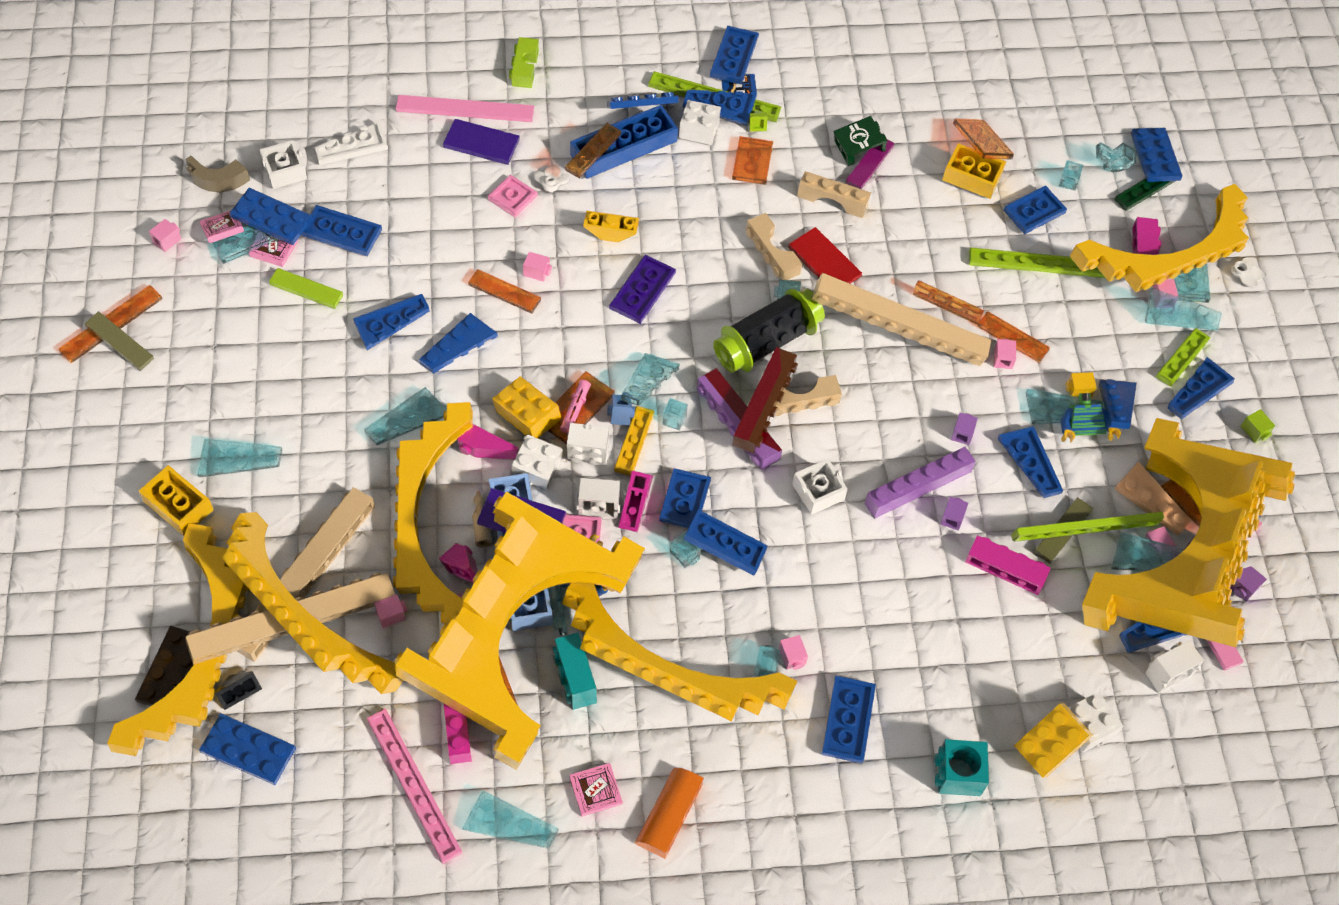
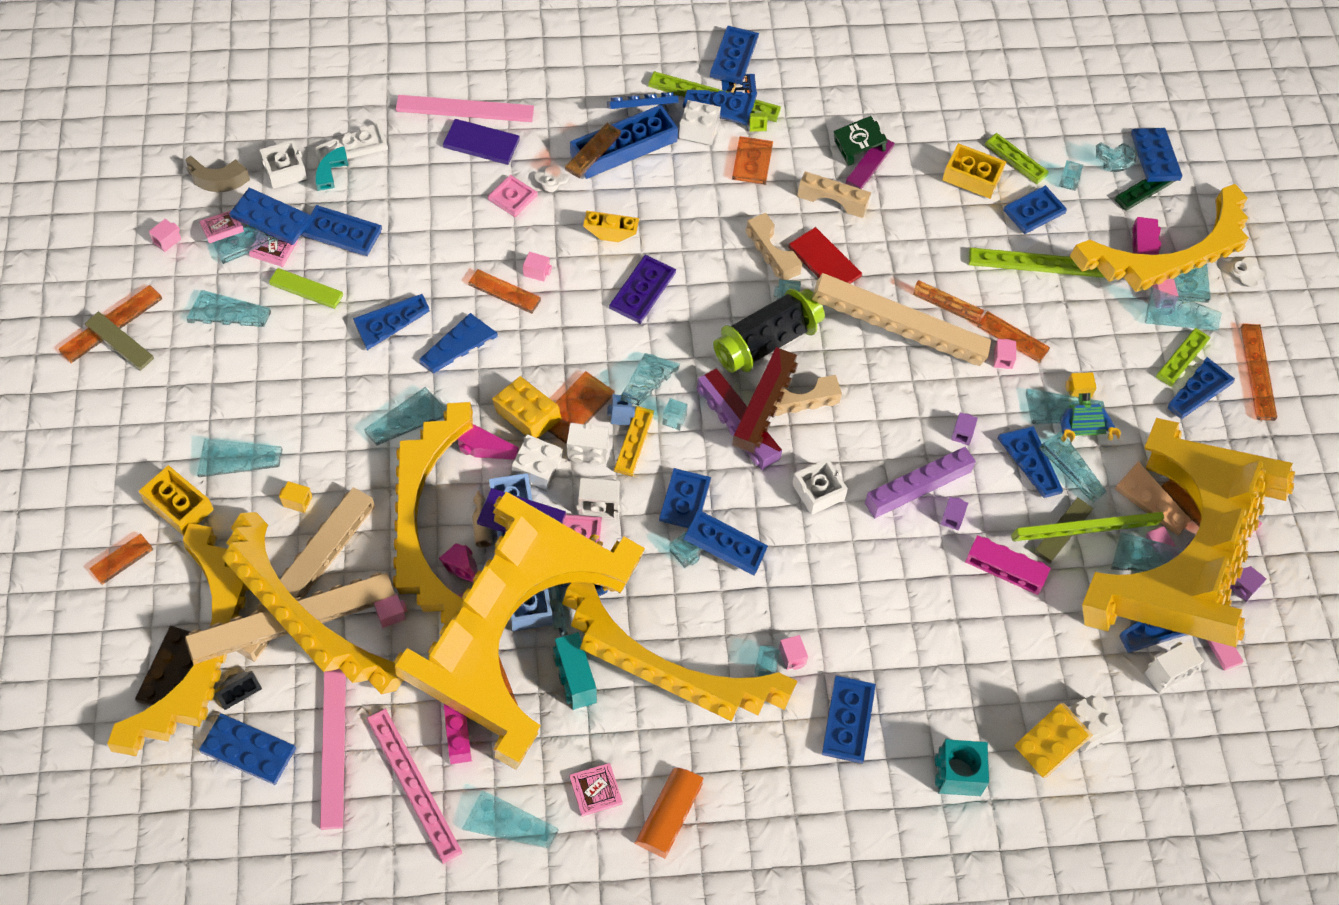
(121, 559): none -> clear orange tile
(226, 310): none -> clear light blue wing
(295, 496): none -> yellow brick
(333, 159): none -> teal brick
(333, 750): none -> bright pink tile
(525, 52): lime arch -> none
(582, 389): bright pink pin -> none
(635, 501): dark pink slope -> none
(983, 139): clear orange tile -> none
(1016, 158): none -> lime tile
(1073, 466): none -> clear light blue wing
(1118, 401): blue wing -> none
(1258, 372): none -> clear orange tile
(1258, 426): lime brick -> none

